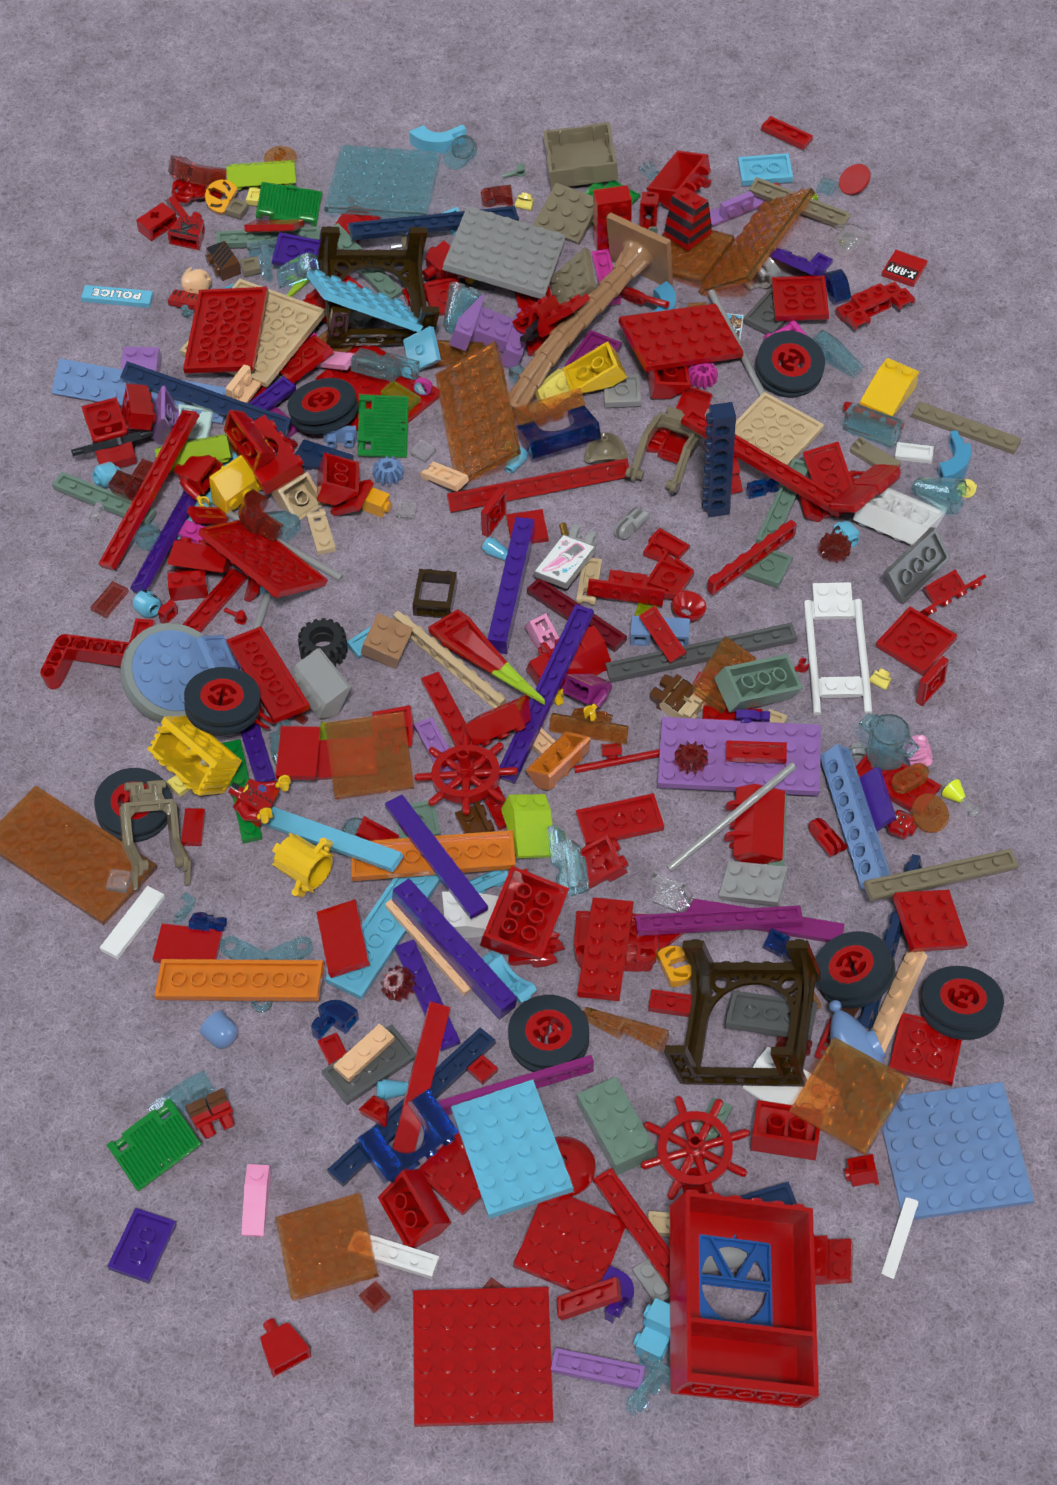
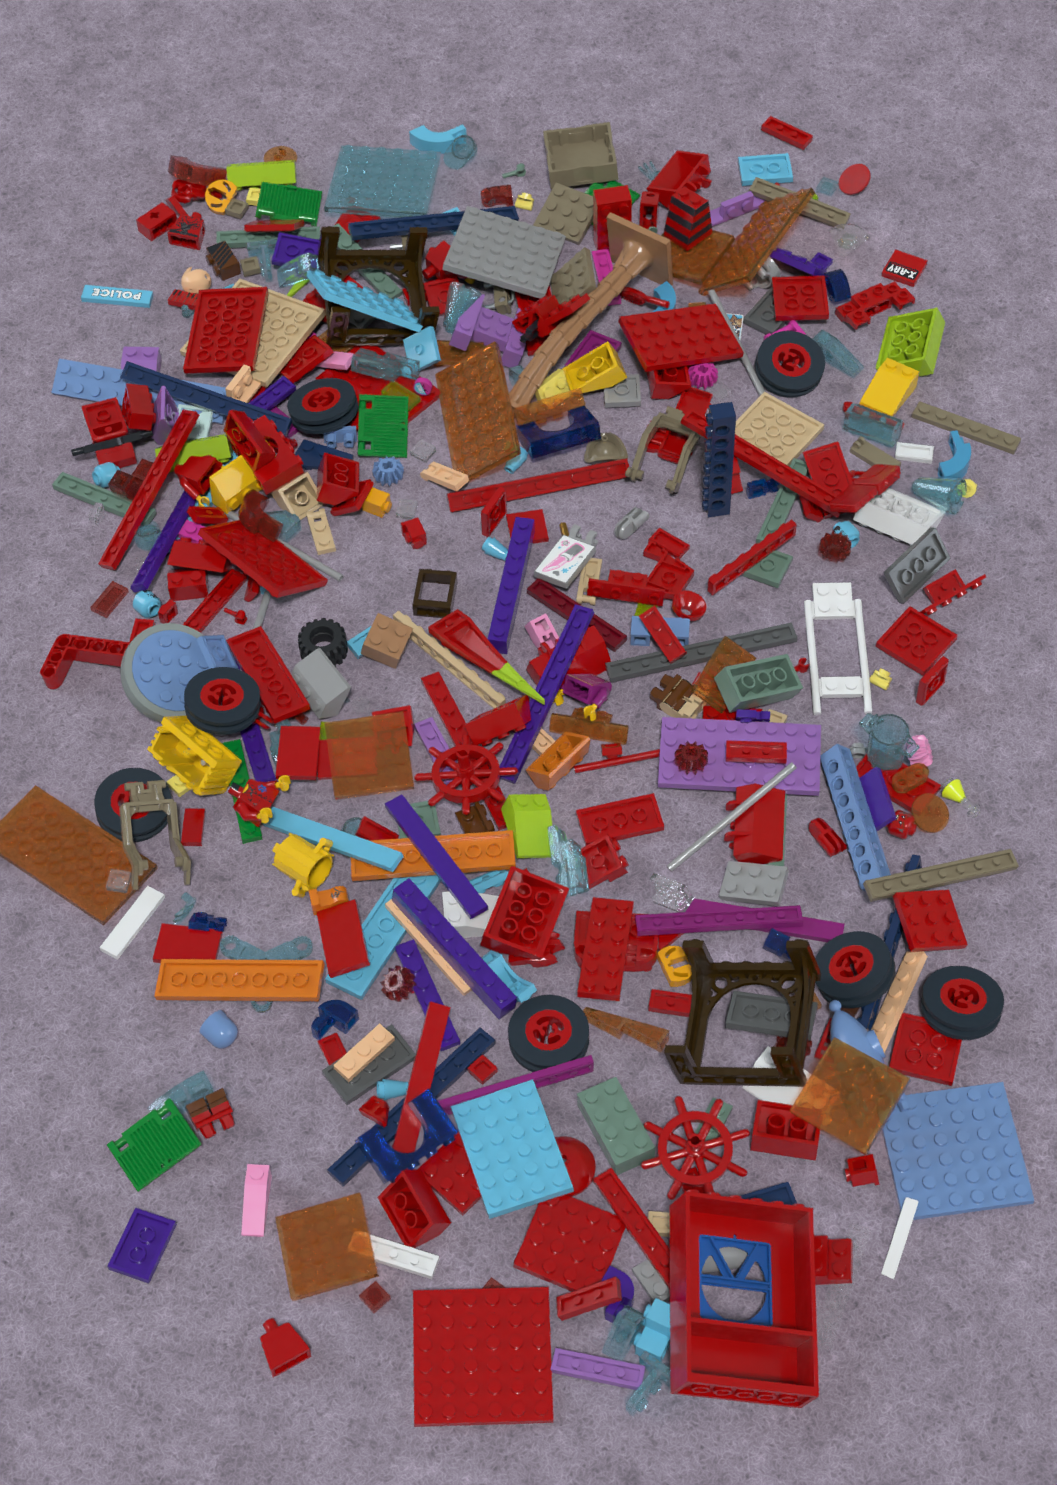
(327, 898): none -> orange leg
(414, 533): none -> red brick
(502, 299): none -> dark tan piece
(623, 1333): none -> clear light blue slope
(913, 340): none -> lime slope

